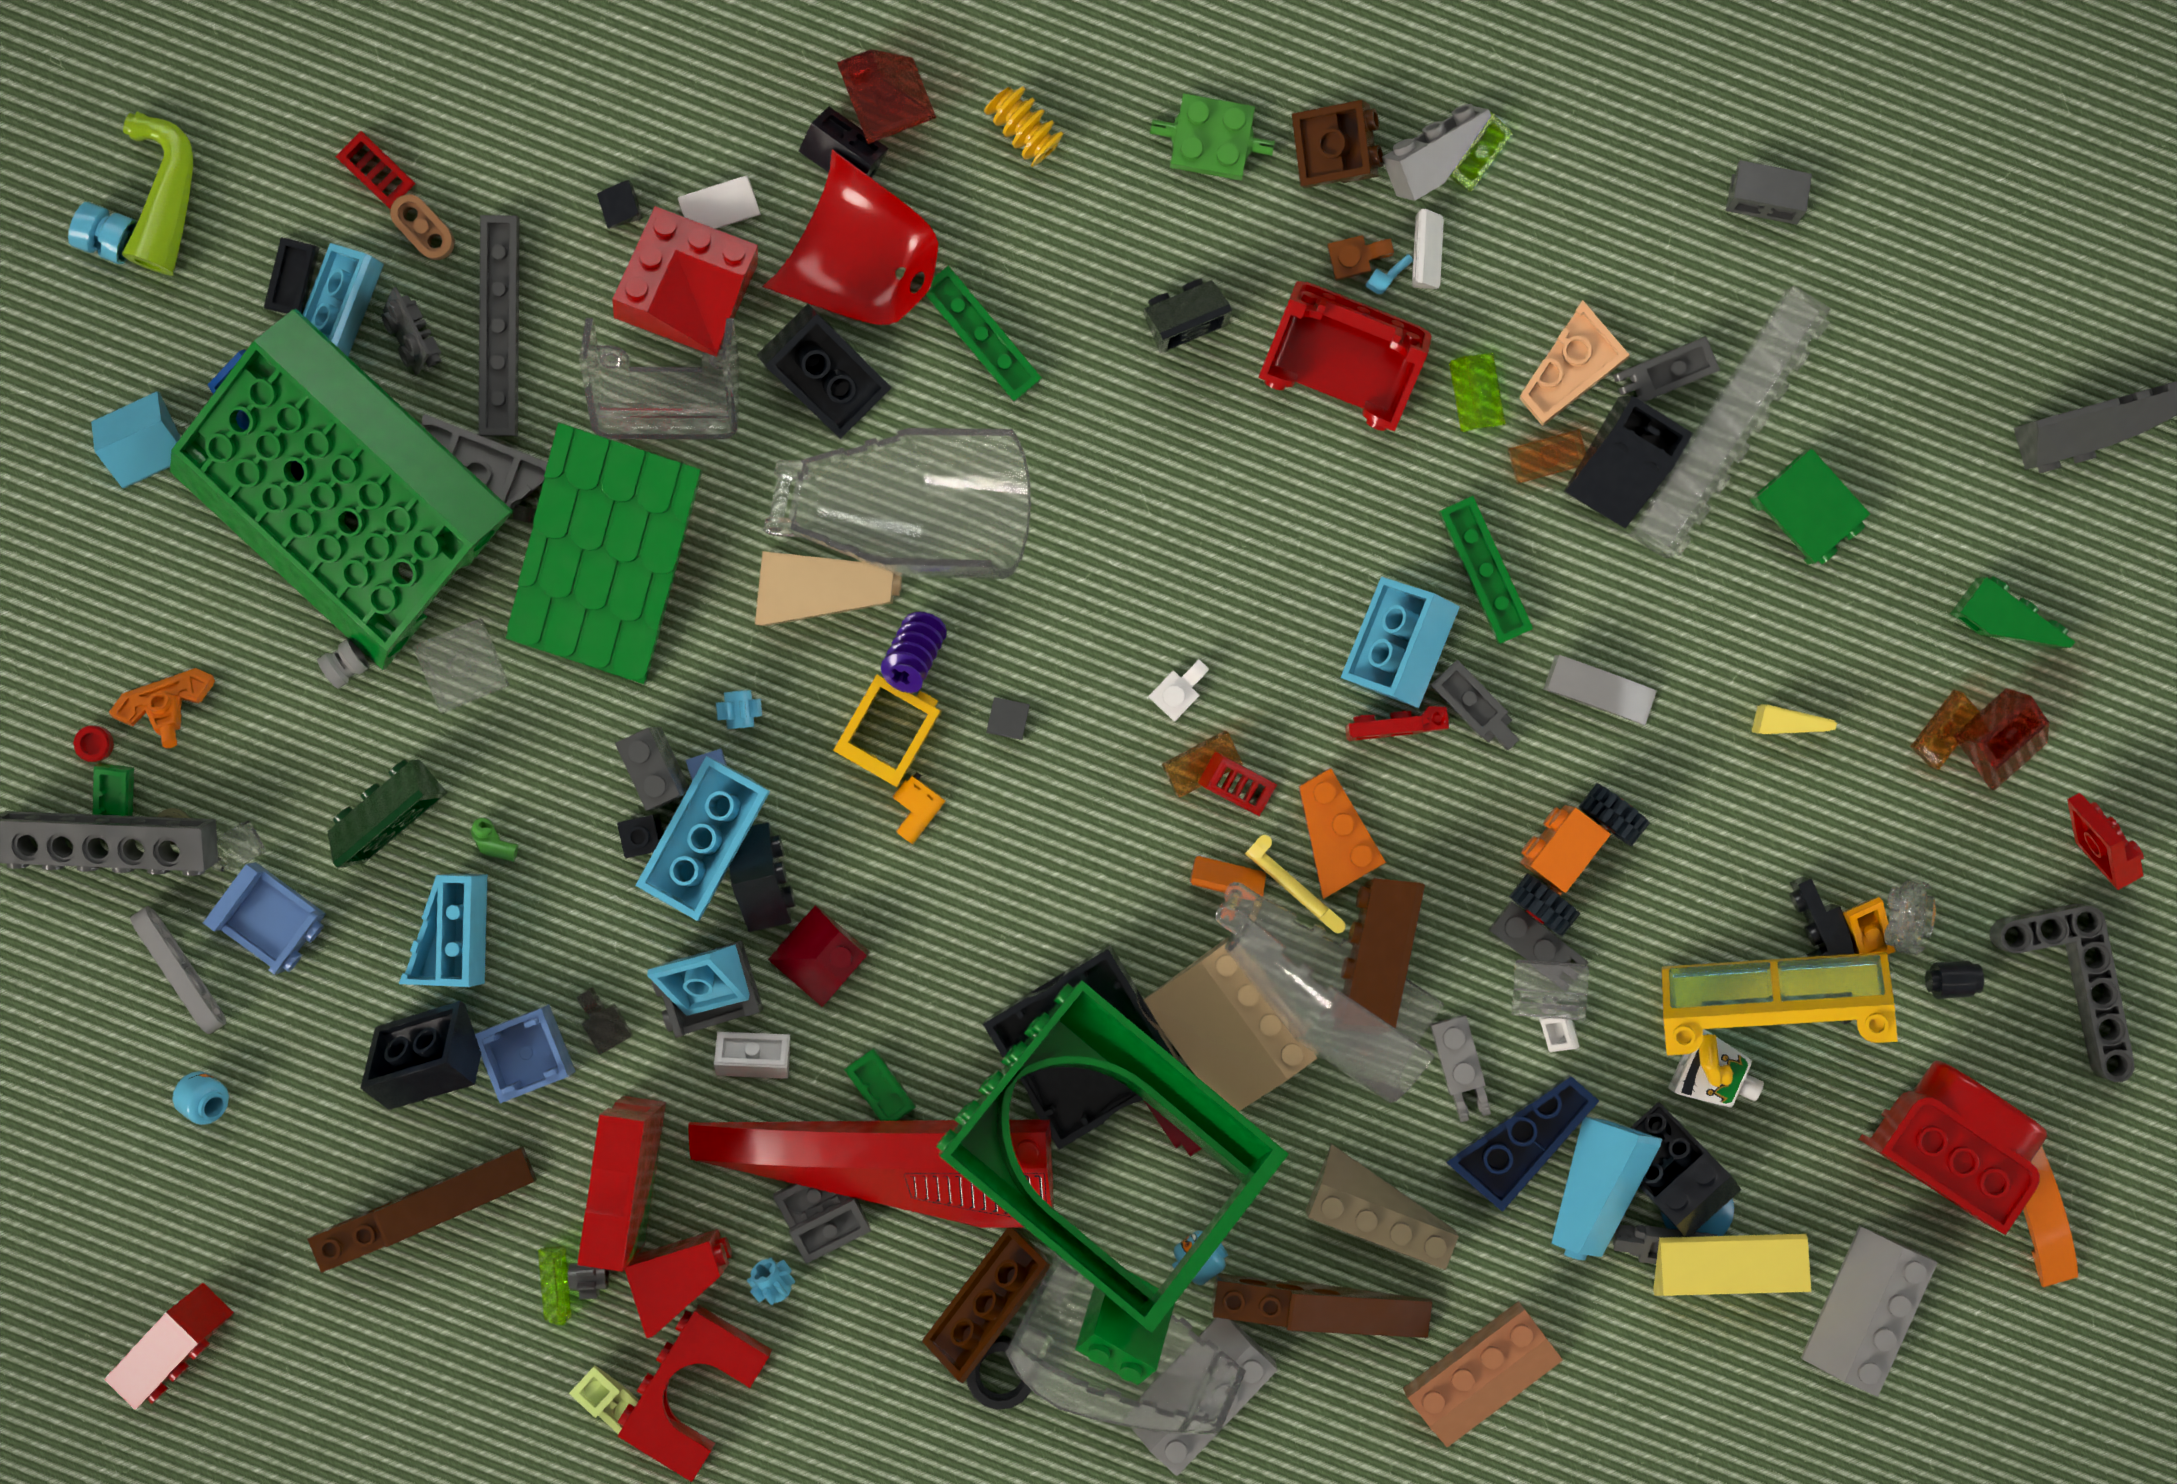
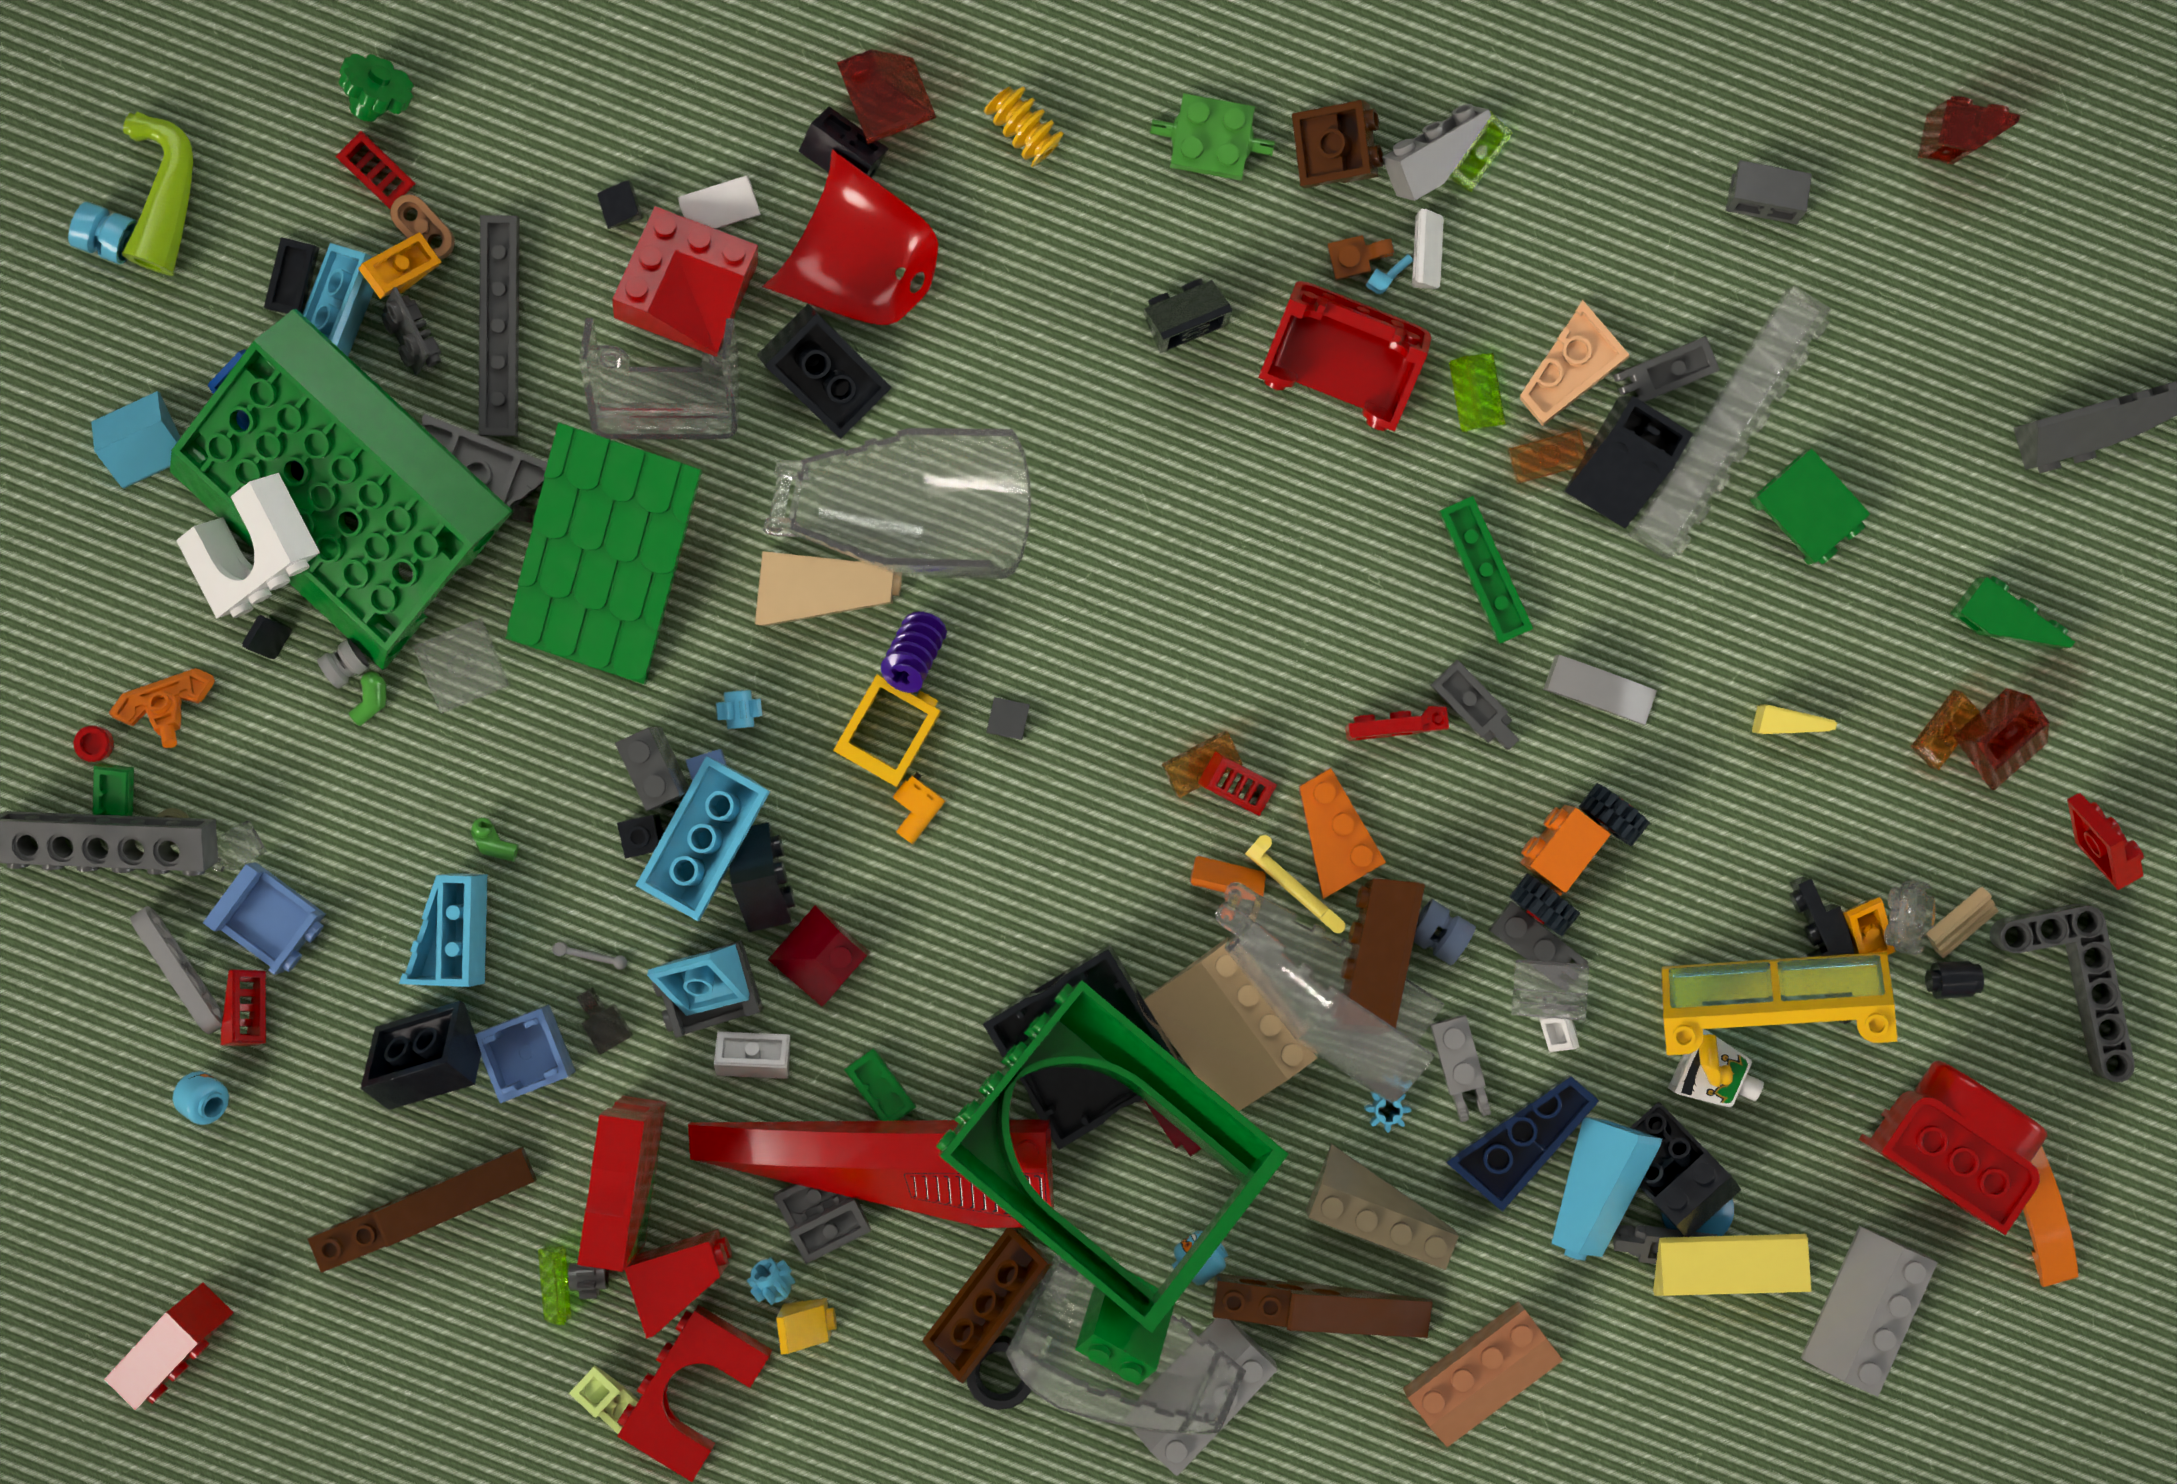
(232, 1007): none -> red slope
(267, 636): none -> black slope
(279, 543): none -> white arch
(373, 698): none -> bright green arm
(374, 86): none -> green plant
(383, 813): dark green slope -> none
(400, 266): none -> light orange slope
(561, 949): none -> light grey hinge
(805, 1324): none -> yellow slope
(982, 334): green plate -> none
(1176, 692): white plate -> none
(1394, 1115): none -> medium azure gear
(1400, 641): medium azure slope -> none
(1452, 938): none -> sand blue wheel
(1960, 128): none -> clear red slope
(1962, 922): none -> tan tile

